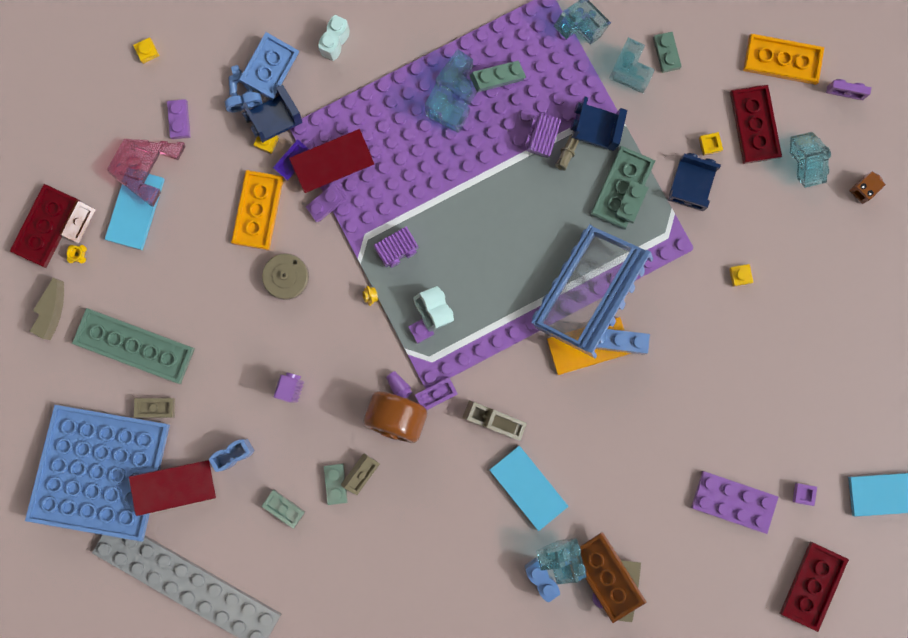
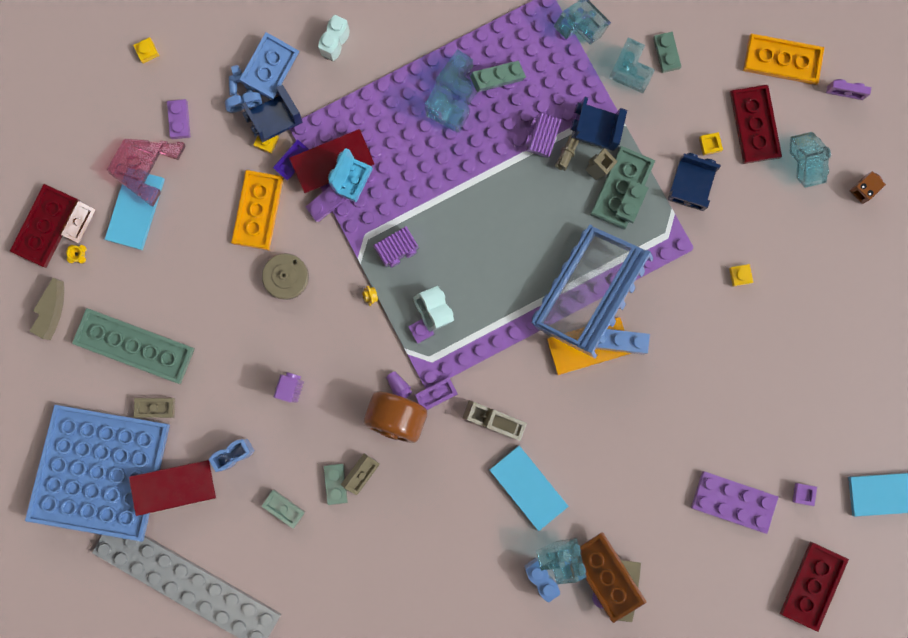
(349, 176): none -> medium azure bracket
(601, 164): none -> dark tan brick

